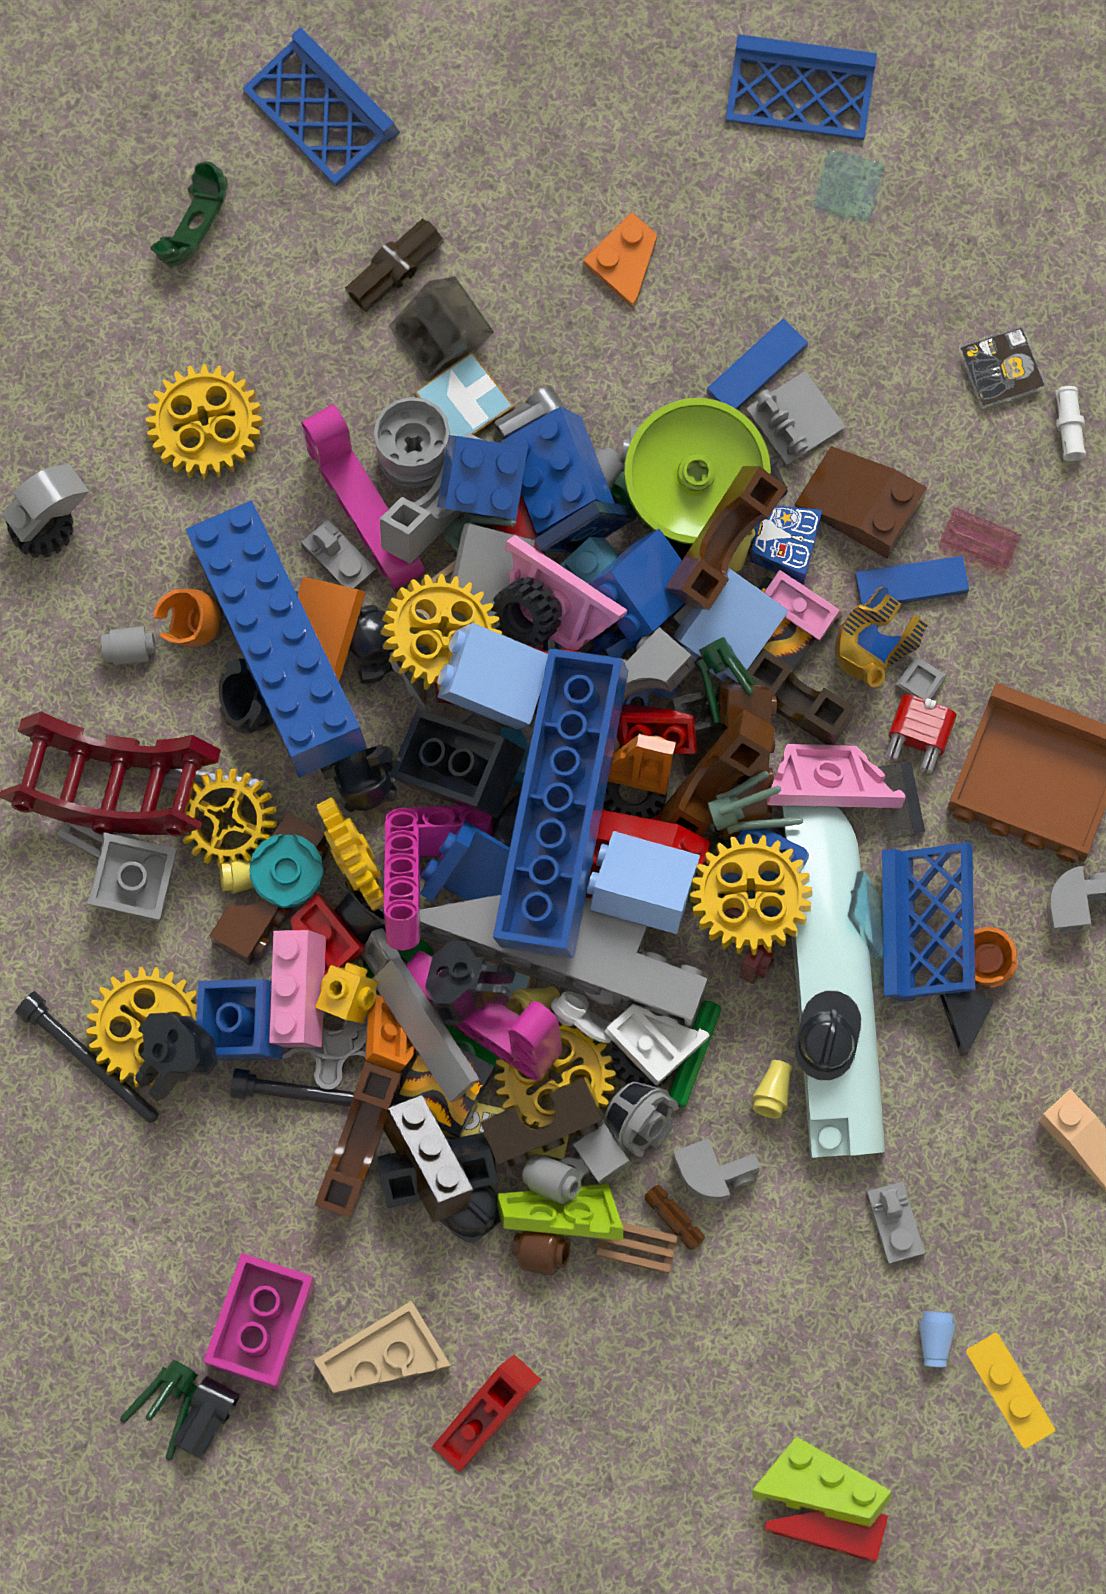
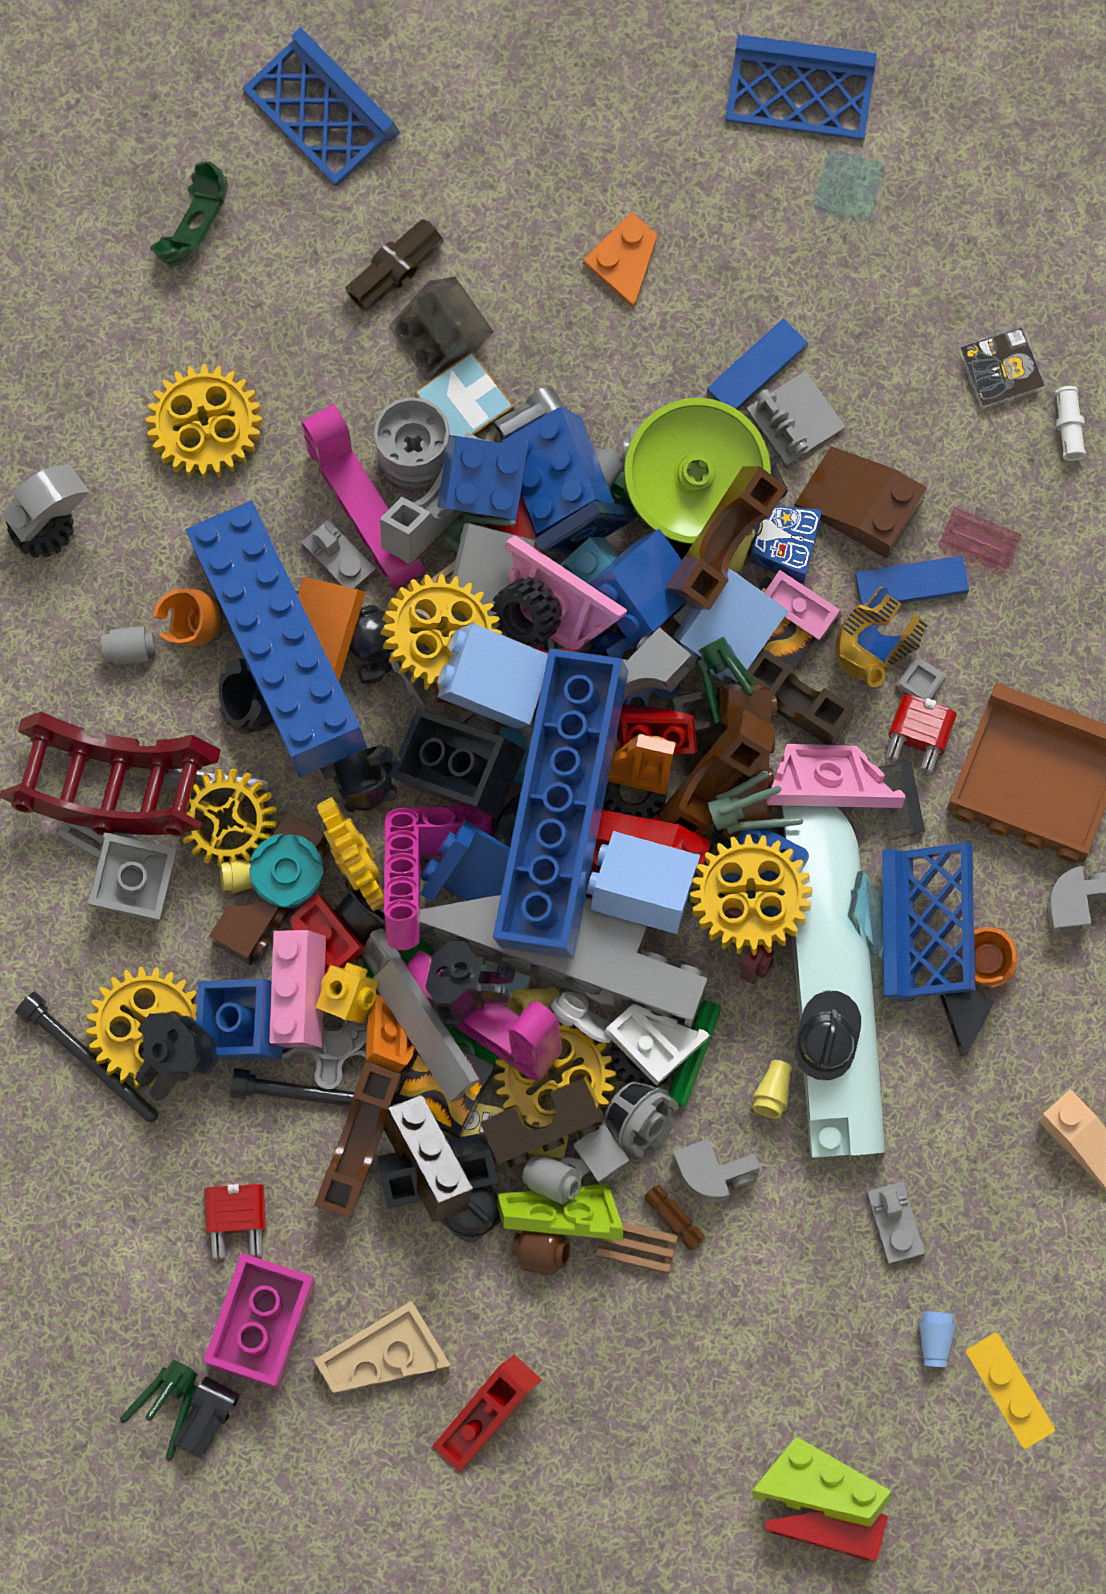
(235, 1211): none -> red piece

